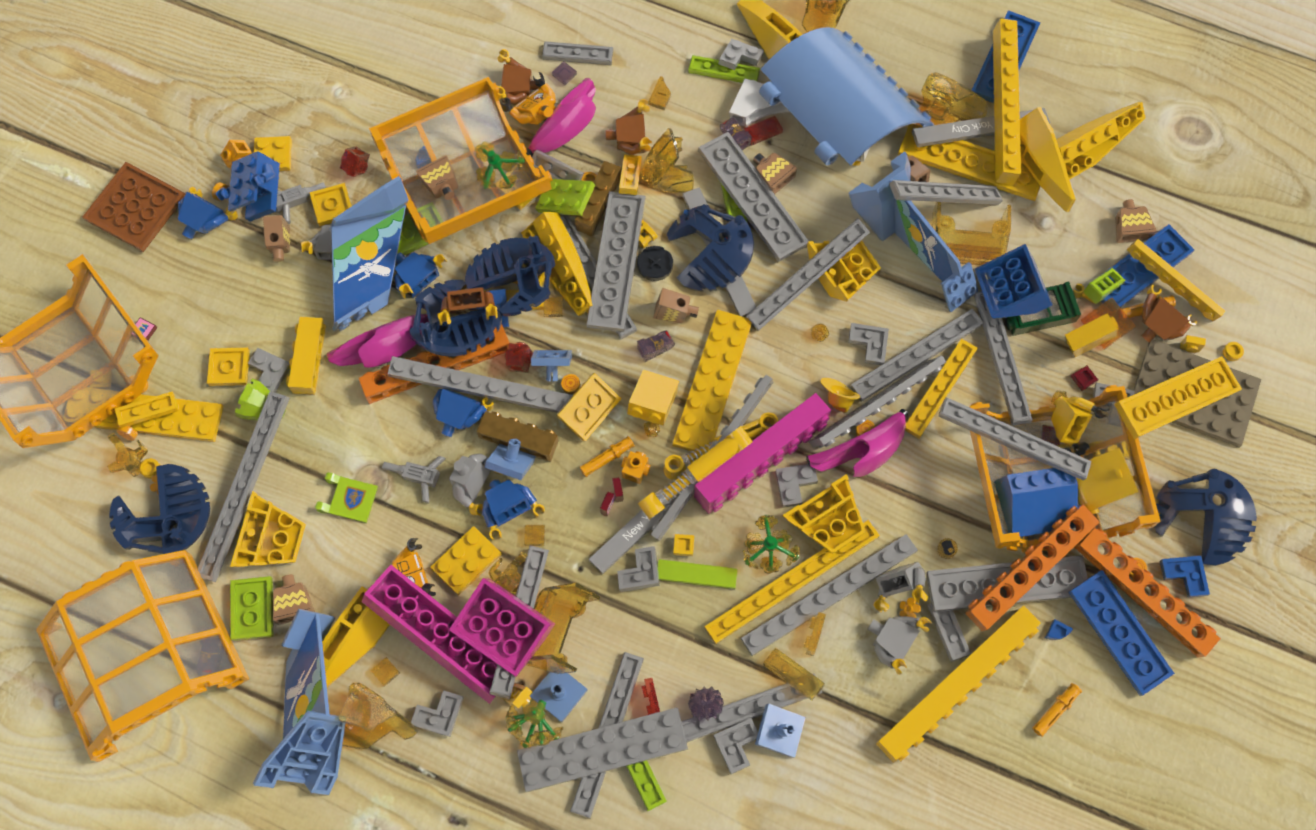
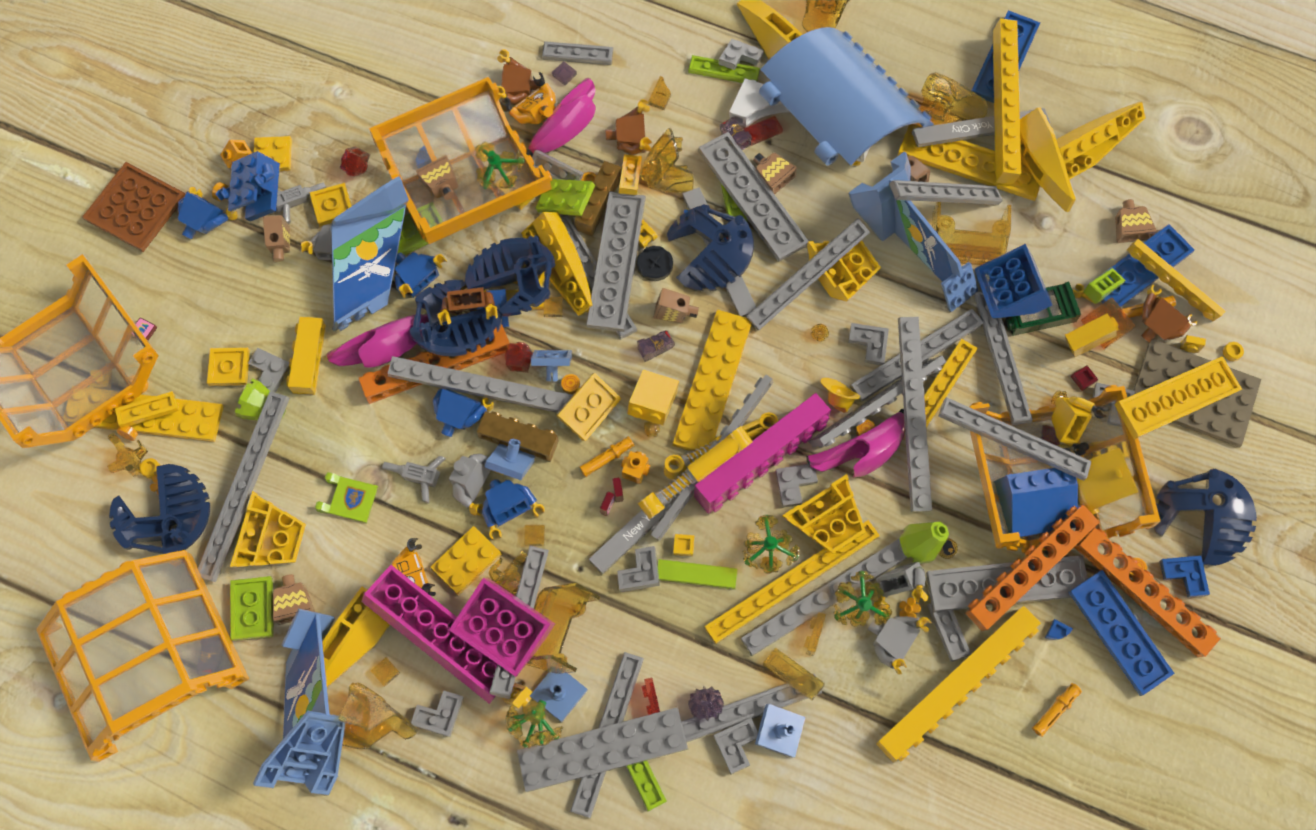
(858, 613): none -> clear yellow plant
(914, 414): none -> light grey plate
(923, 541): none -> lime cone

